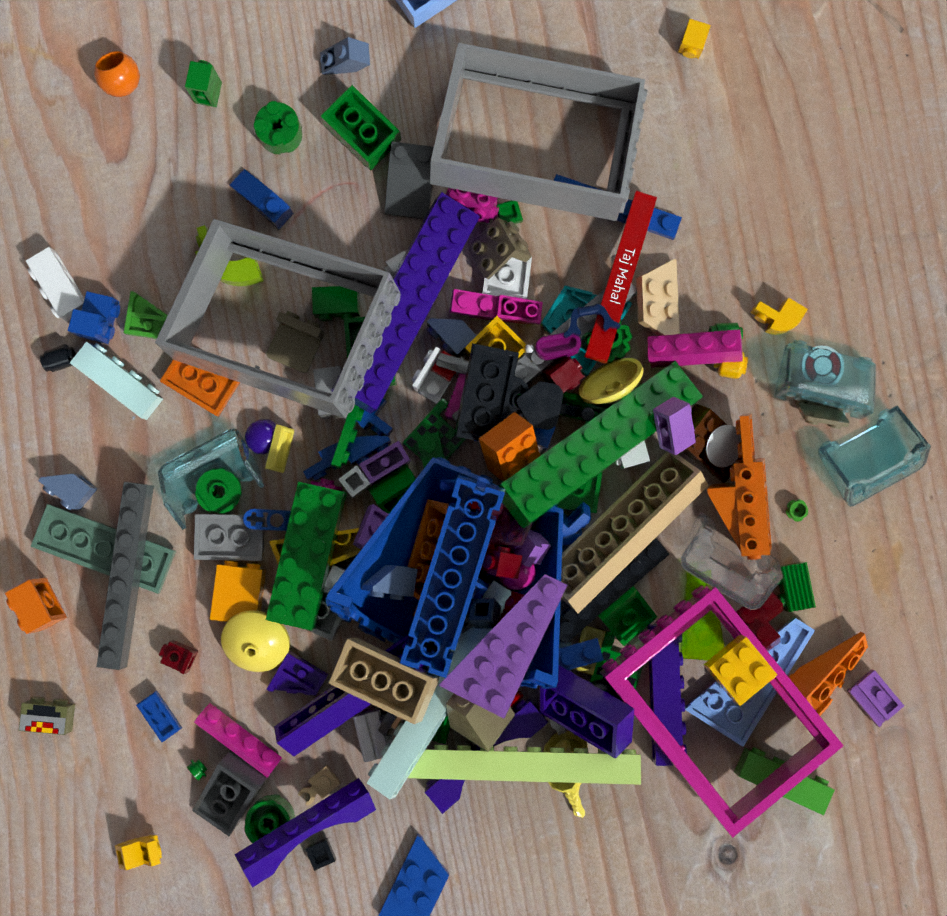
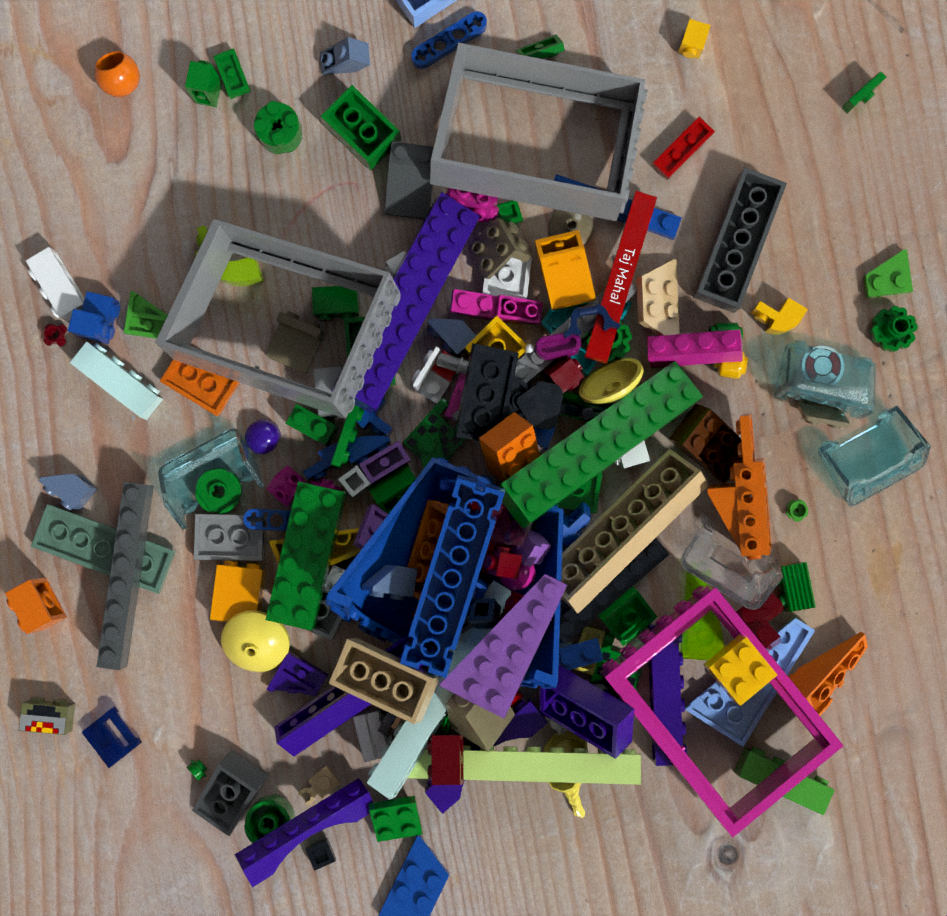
(49, 333): none -> dark red plate
(57, 358): black brick -> none
(106, 741): none -> clear blue plate
(138, 852): yellow brick -> none
(159, 716): blue plate -> none
(185, 654): dark red brick -> none
(232, 73): none -> green plate
(238, 740): dark pink plate -> none
(262, 199): blue slope -> none
(279, 448): light yellow tile -> none
(284, 485): none -> dark pink brick
(312, 425): none -> green brick
(395, 818): none -> green plate
(446, 37): none -> blue beam
(447, 759): none -> dark red brick
(544, 48): none -> green plate
(560, 220): none -> dark tan dish
(565, 270): none -> light orange slope
(674, 425): medium lavender brick -> none
(683, 148): none -> red plate
(723, 446): white sticker -> none
(739, 240): none -> dark grey brick
(864, 93): none -> green plate
(875, 698): medium lavender plate -> none
(889, 278): none -> bright green wing
(893, 329): none -> green plant

